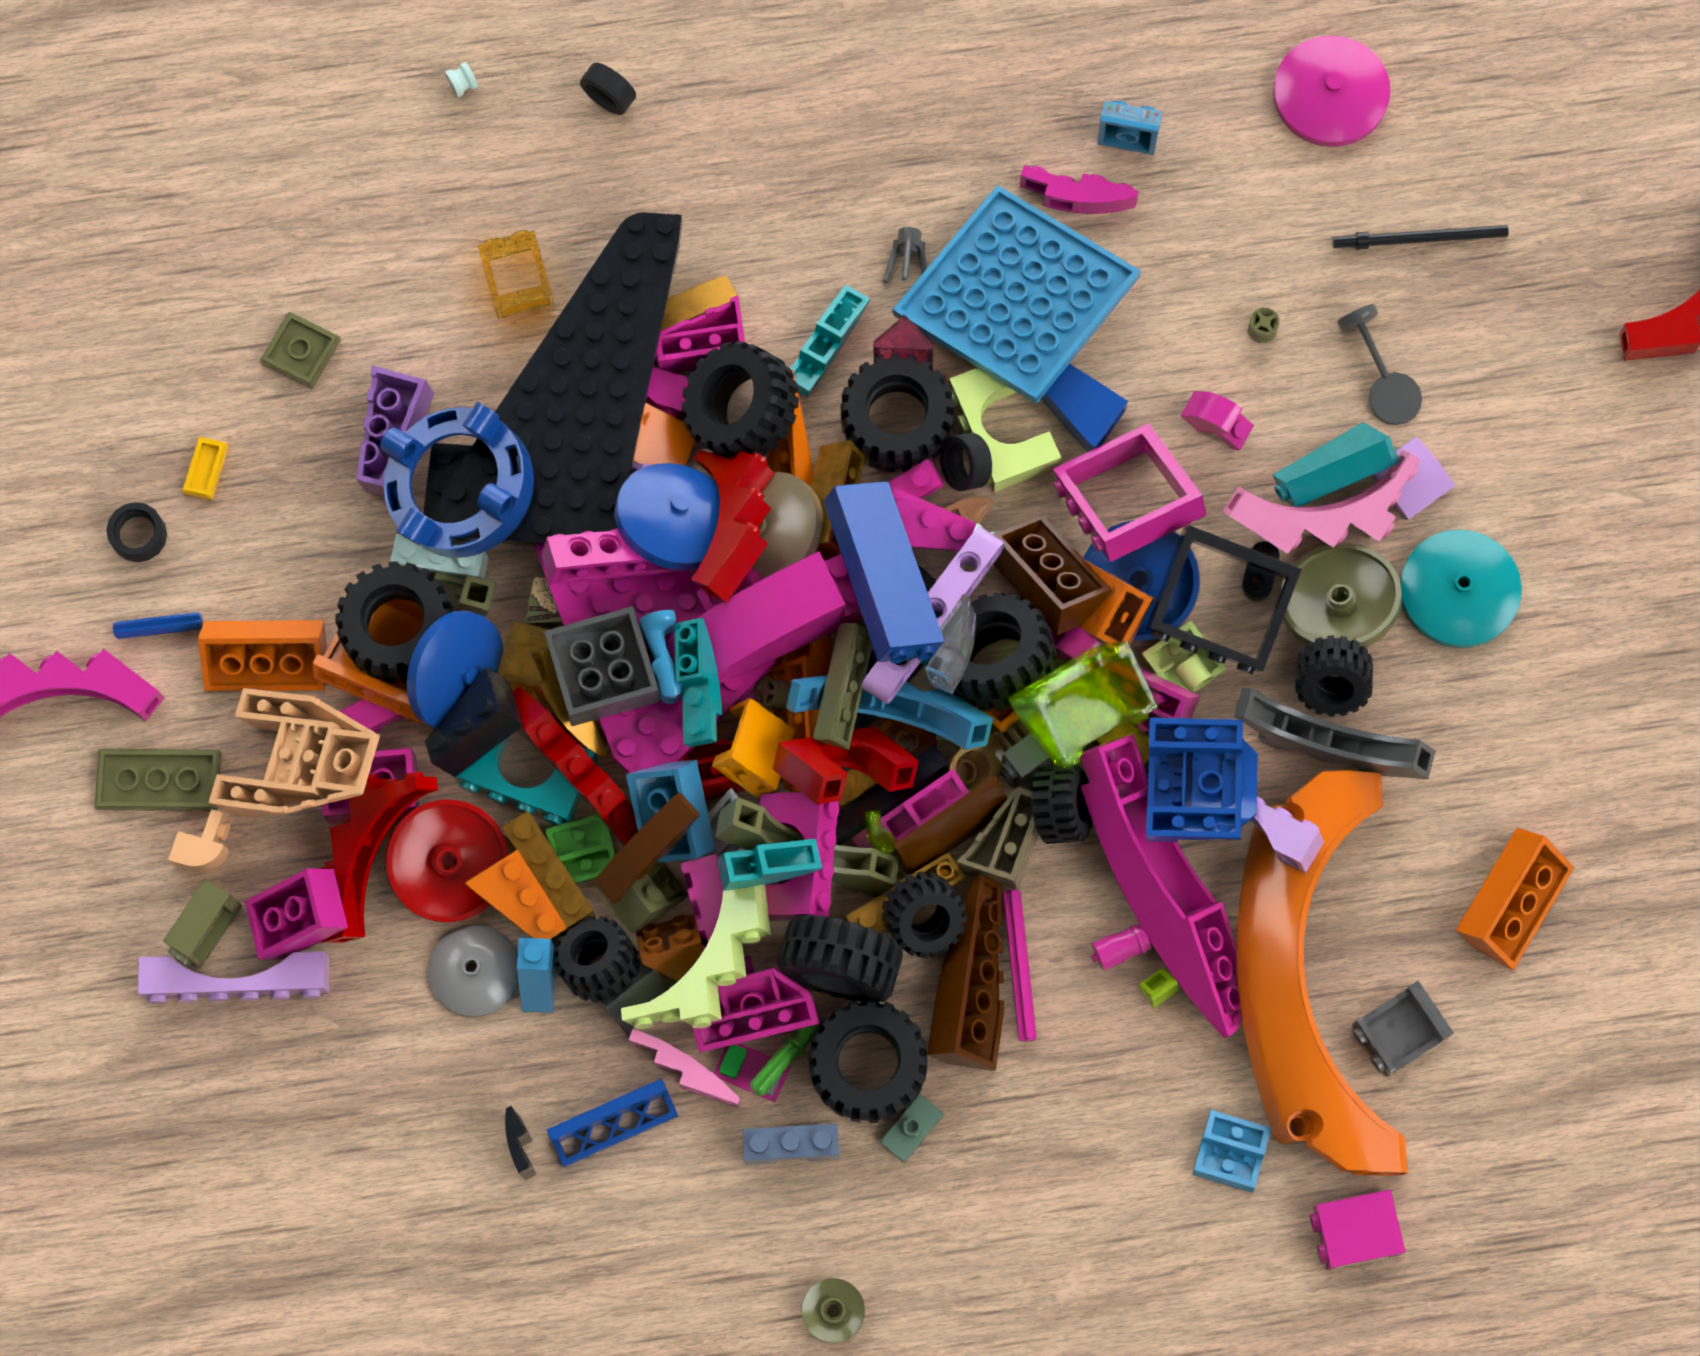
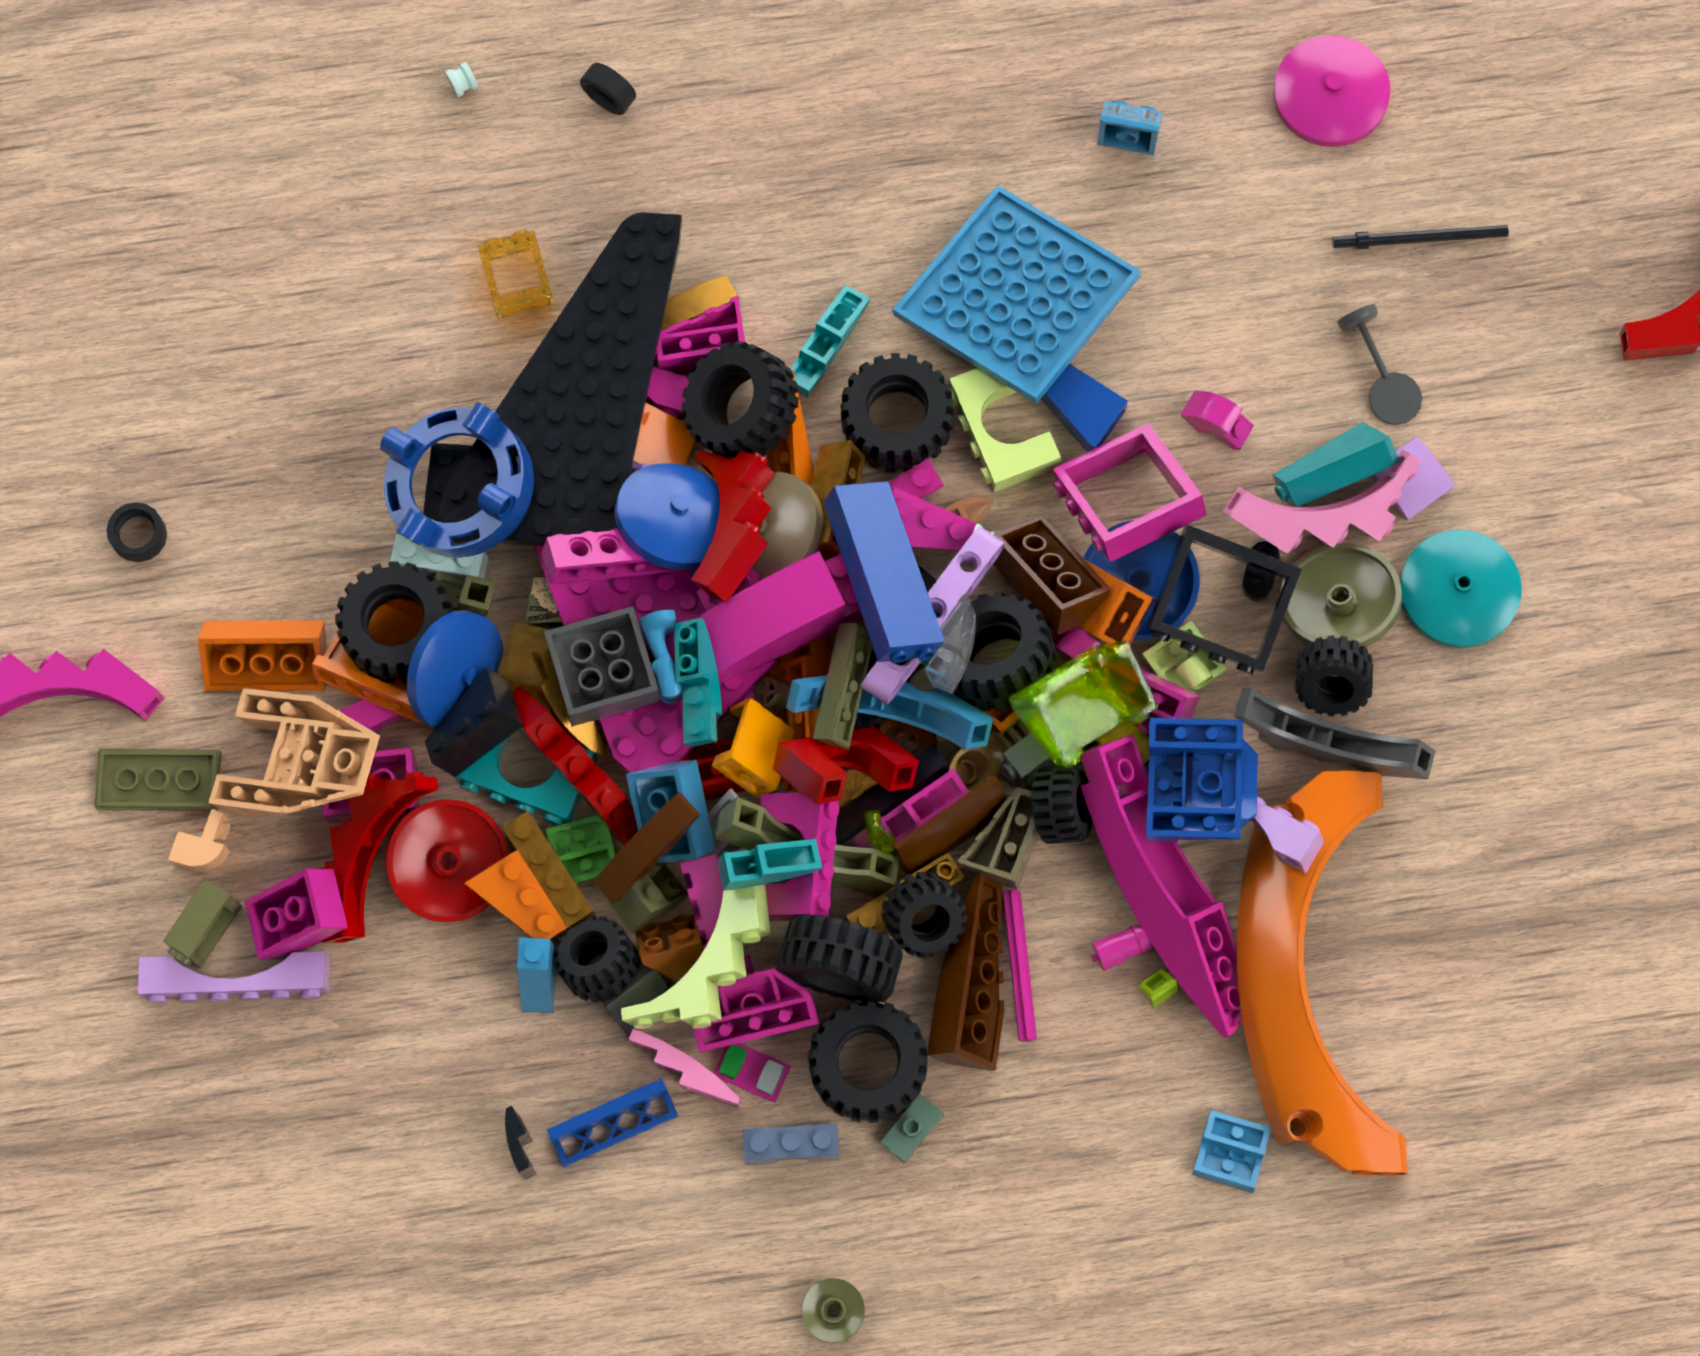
(157, 625): blue axle -> none
(205, 468): yellow tile -> none
(300, 350): olive tile -> none
(393, 402): medium lavender wedge -> none
(477, 991): light grey dish -> none
(792, 1047): bright green axle -> none
(905, 339): clear pink slope -> none
(907, 245): dark grey plant -> none
(979, 460): black tyre -> none
(1089, 196): dark pink slope -> none
(1266, 319): olive wheel -> none
(1357, 1229): dark pink panel -> none
(1401, 1029): flat silver panel -> none
(1515, 897): orange slope -> none

